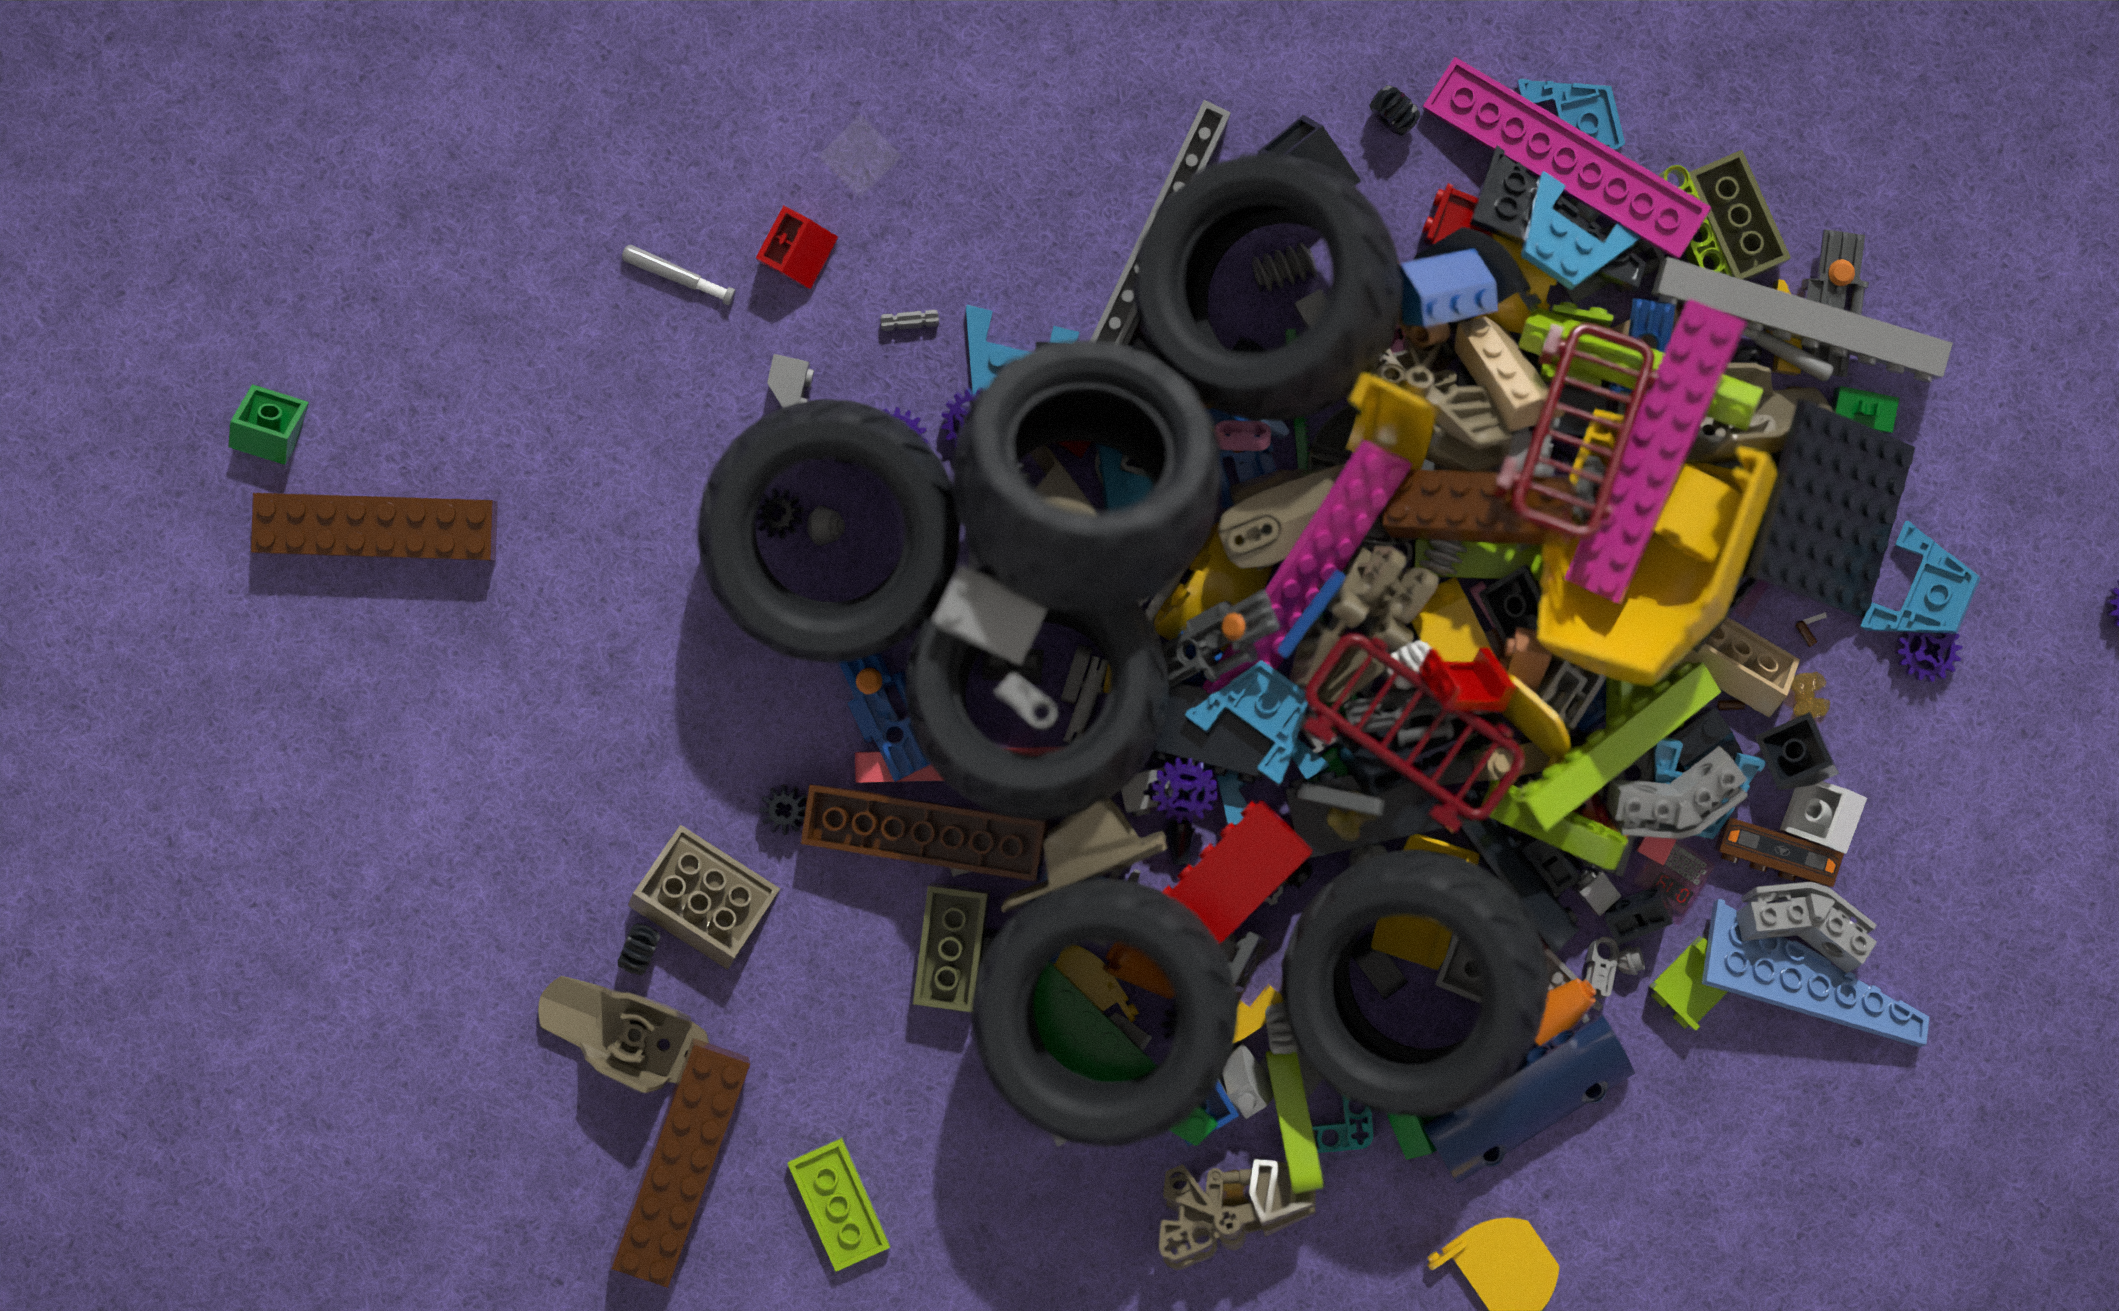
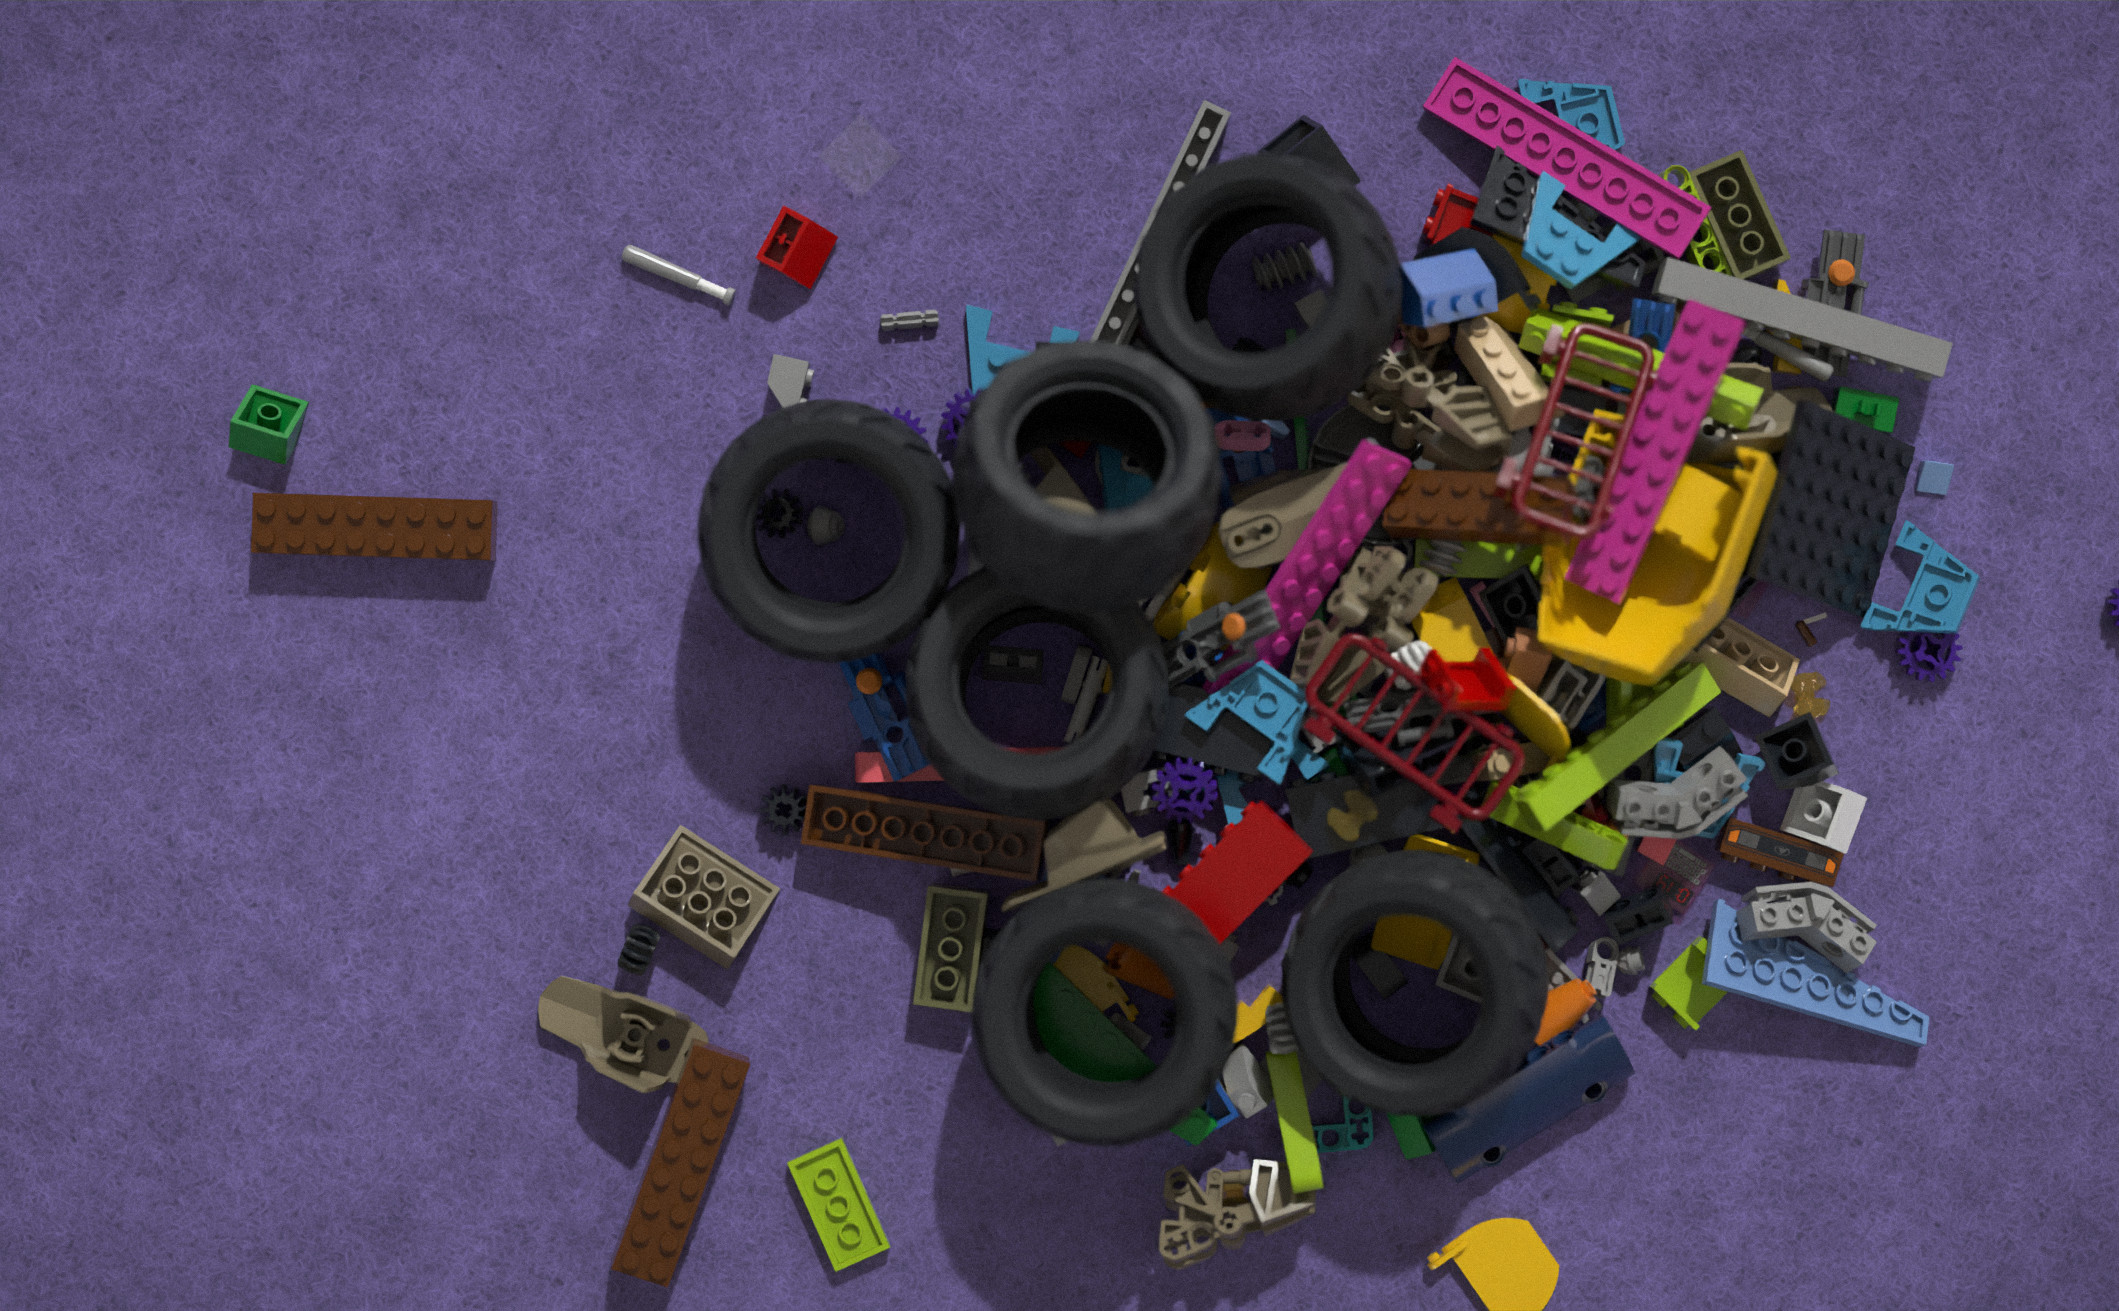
(989, 615): light grey slope -> none
(1025, 698): light grey piece -> none
(1250, 950): dark grey plate -> none
(1311, 613): blue tile -> none
(1340, 799): dark grey beam -> none
(1391, 419): yellow panel -> none
(1394, 110): black gear -> none
(1730, 705): reddish brown piece -> none
(1934, 477): none -> light blue slope

